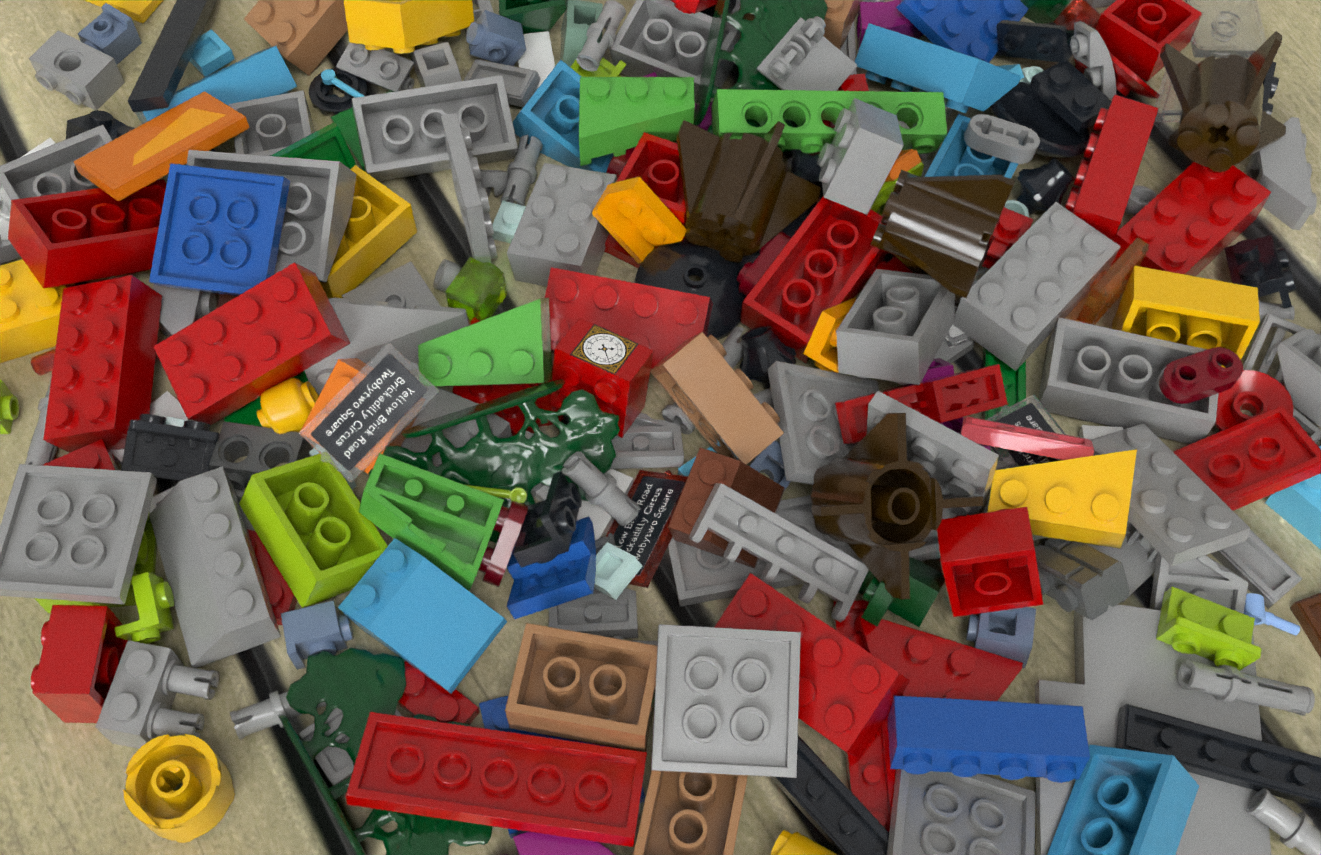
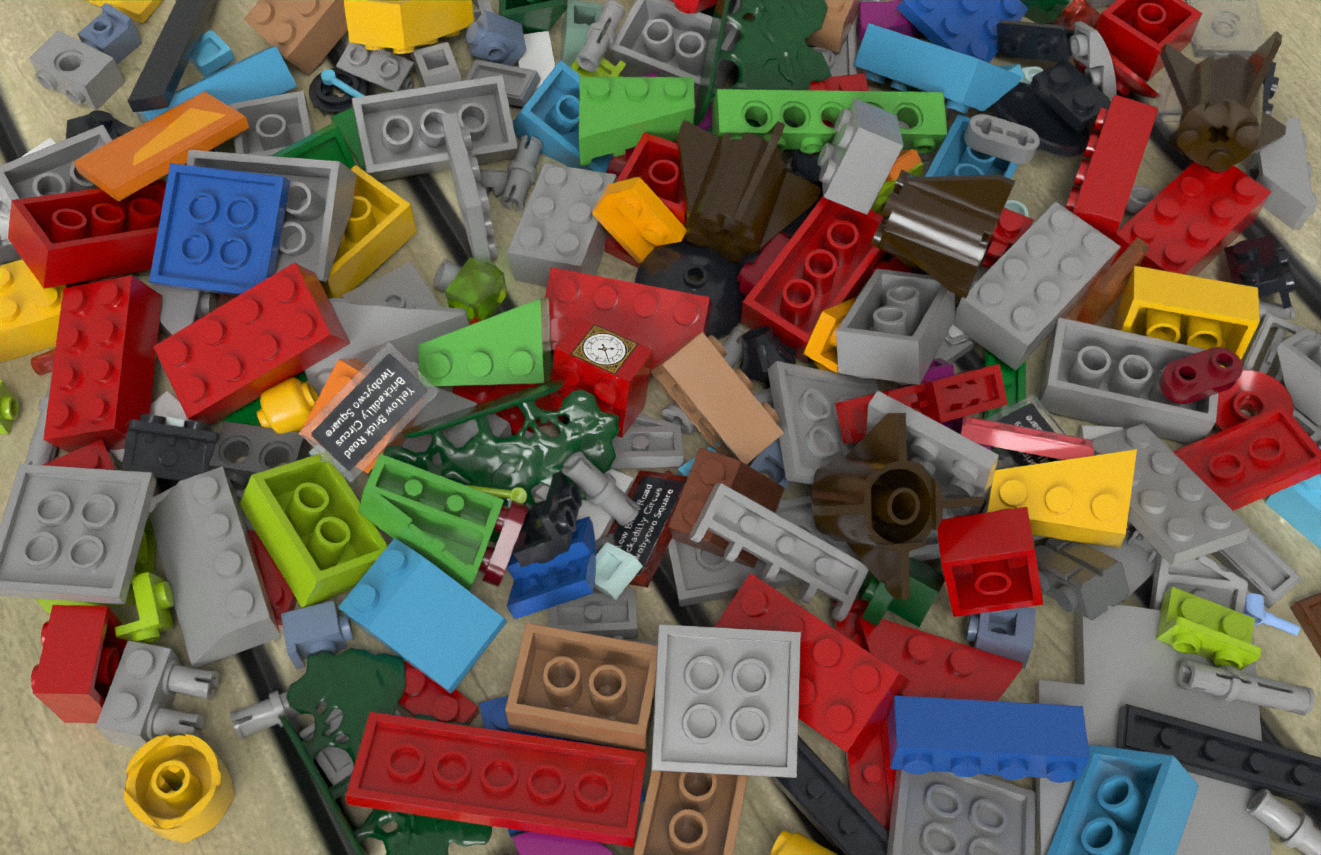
(507, 221): light aqua plate -> none
(807, 60): light grey hinge -> none
(1043, 185): black rock -> none

